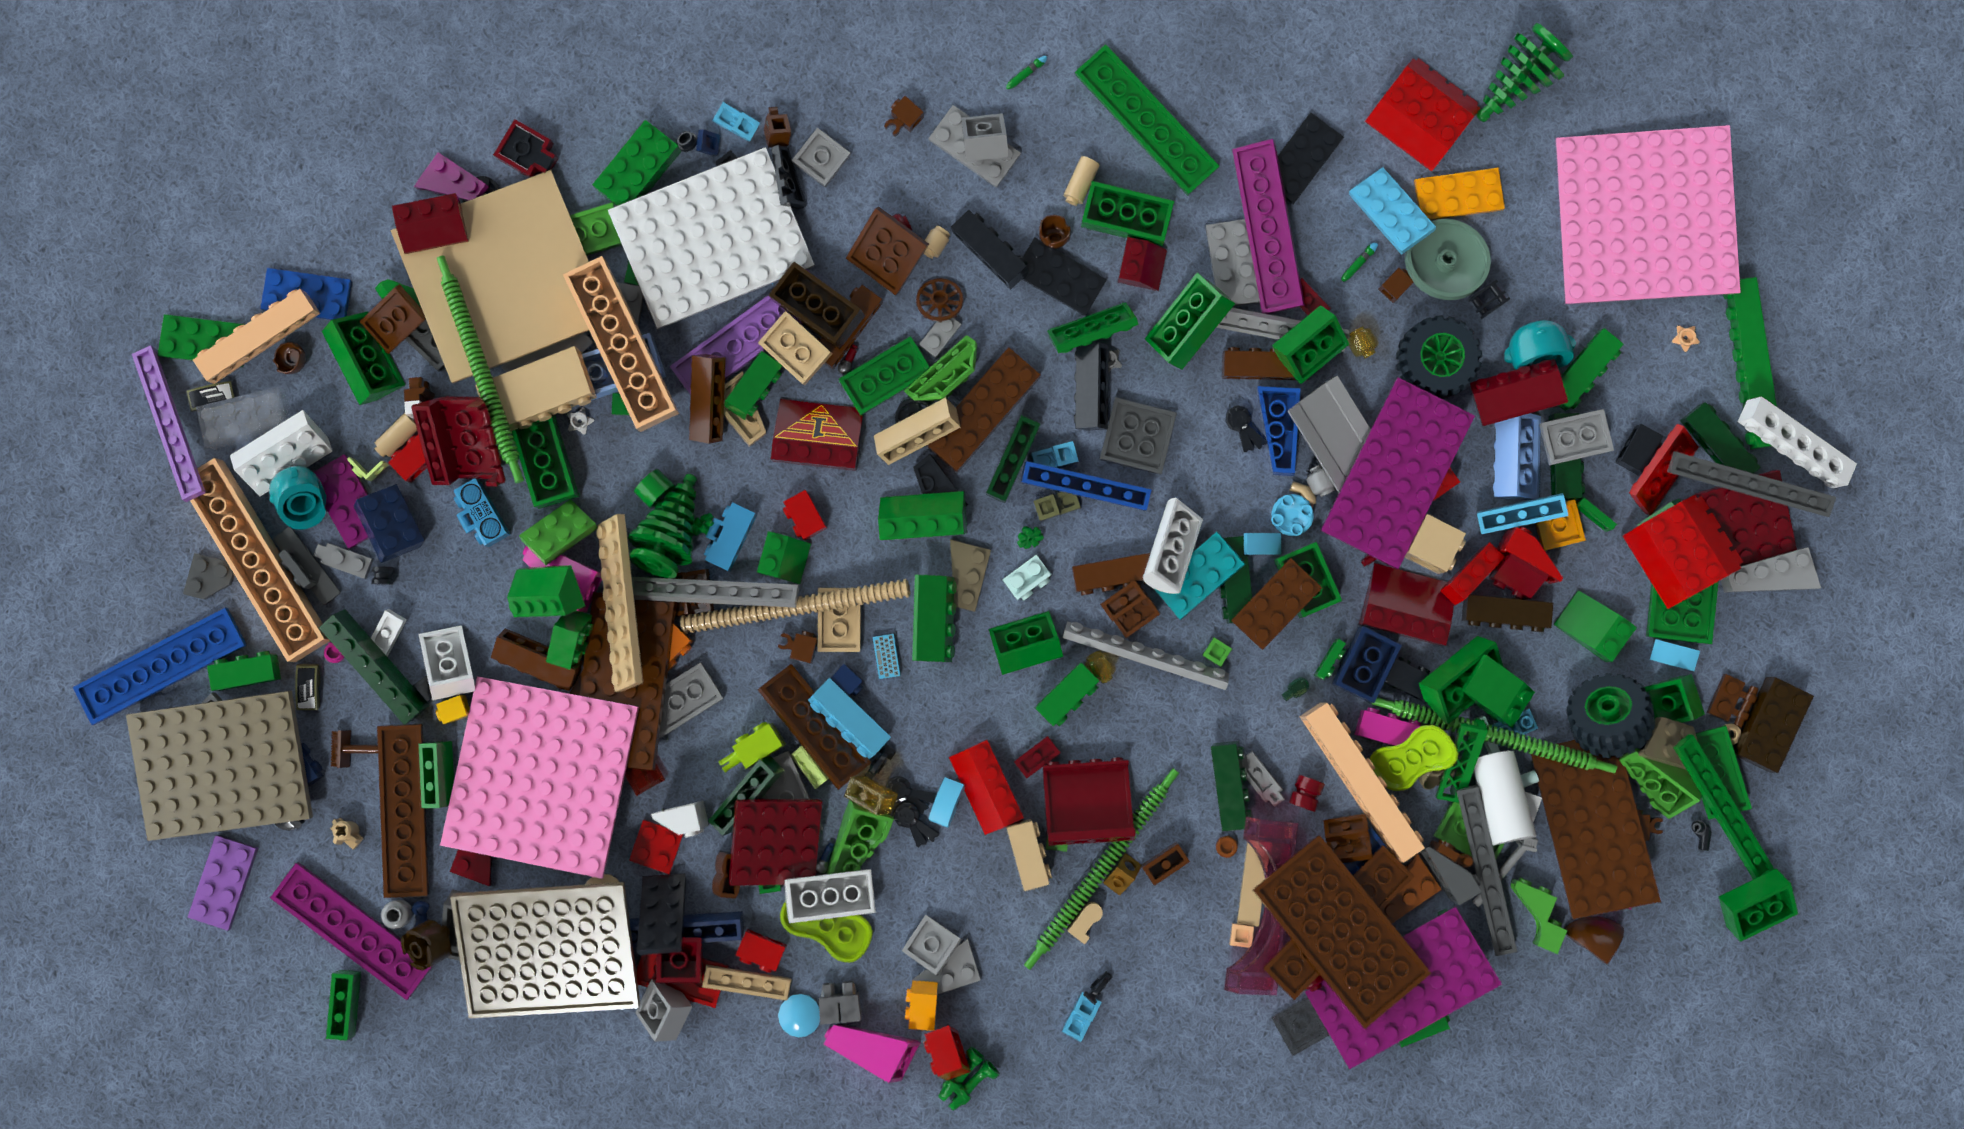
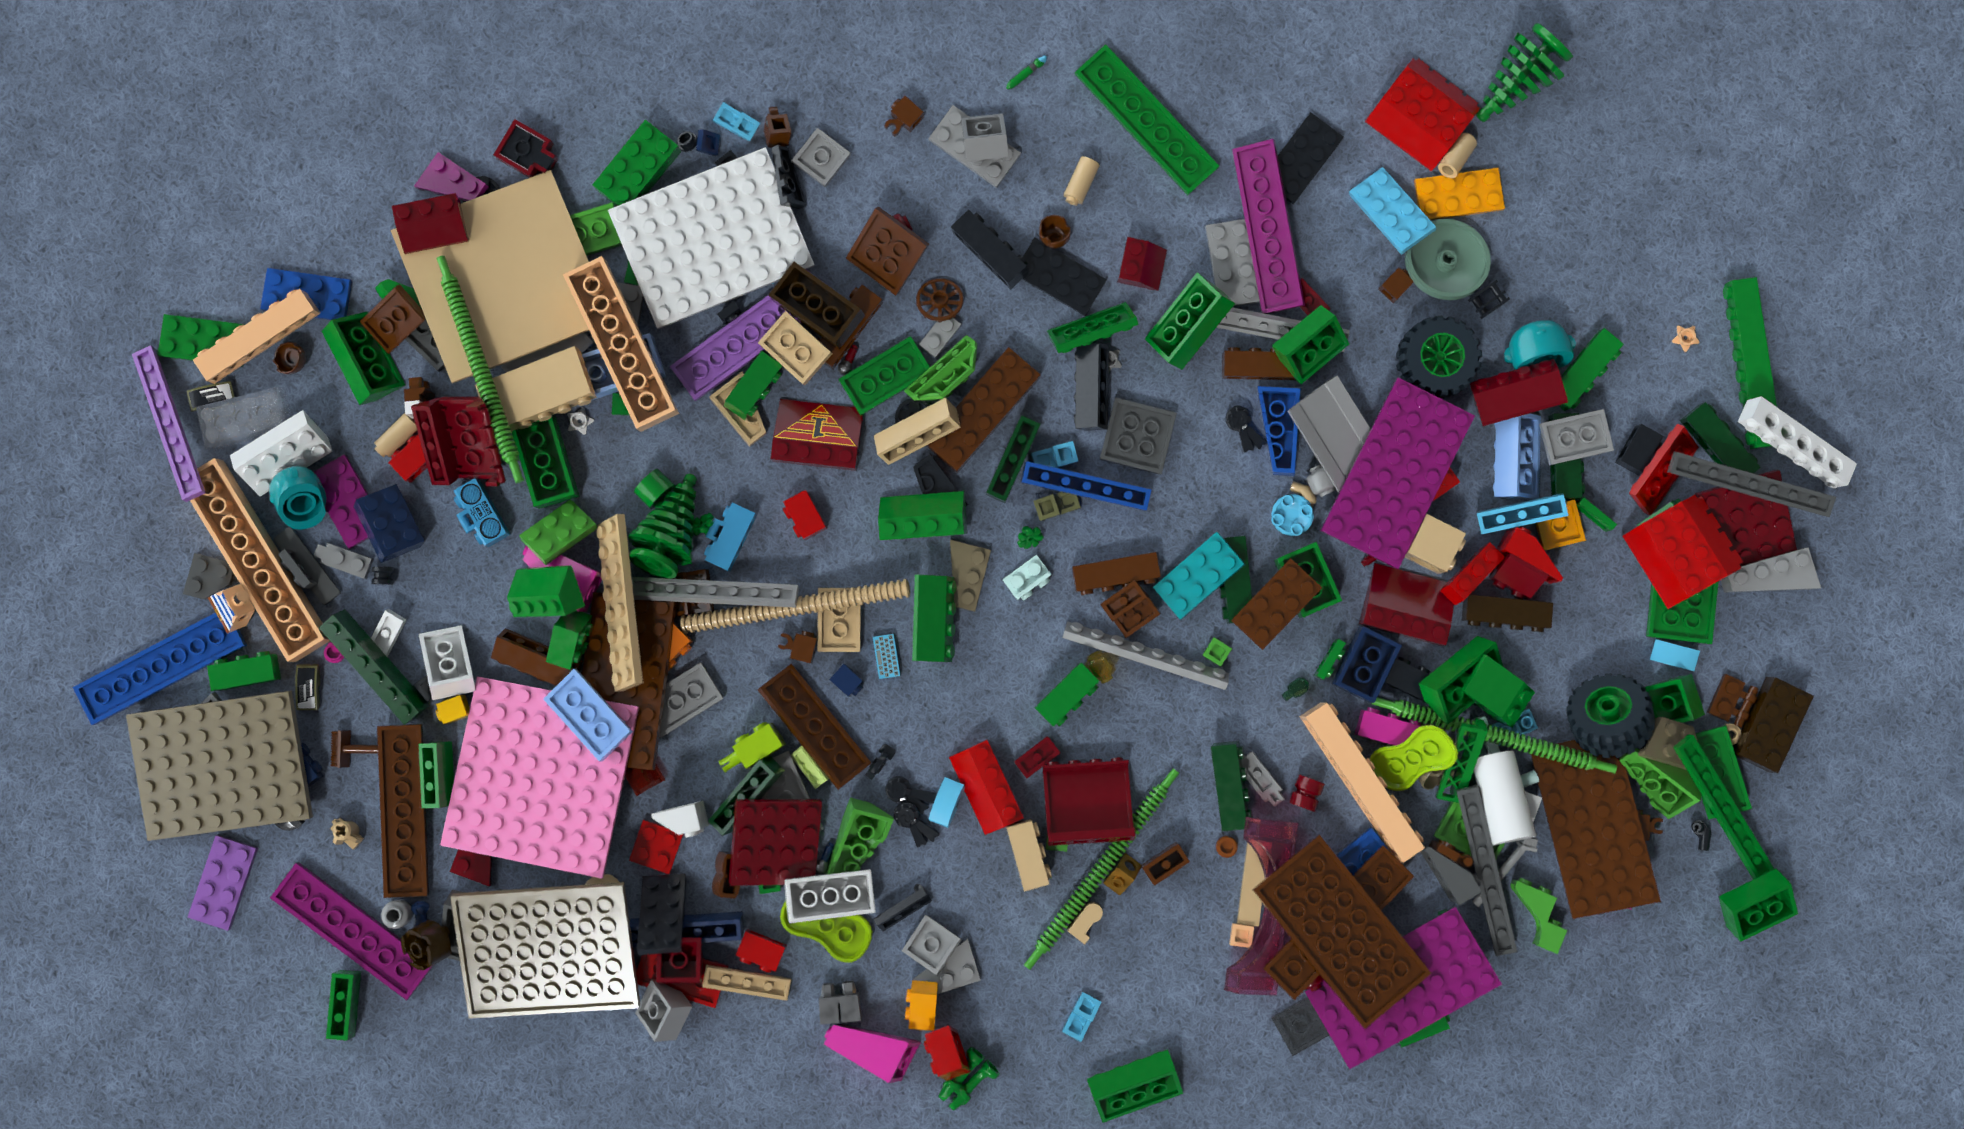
(232, 607): none -> light nougat torso
(361, 472): yellowish green bracket -> none
(588, 715): none -> light blue plate
(707, 398): reddish brown brick -> none
(729, 313): none -> black plate
(783, 557): green slope -> none
(799, 1015): medium azure dish -> none
(849, 719): medium azure brick -> none
(870, 795): clear yellow brick -> none
(903, 908): none -> black hinge
(937, 241): tan brick -> none
(1025, 642): green slope -> none
(1097, 986): black piece -> none
(1127, 213): green brick -> none
(1135, 1086): none -> green slope
(1172, 547): white brick -> none
(1262, 543): medium azure slope -> none
(1349, 838): reddish brown slope -> none
(1362, 342): clear yellow head -> none
(1369, 251): green piece -> none
(1414, 893): dark orange wing -> none
(1457, 155): none -> tan brick
(1595, 626): green slope -> none
(1597, 935): reddish brown brick -> none
(1648, 215): bright pink baseplate -> none

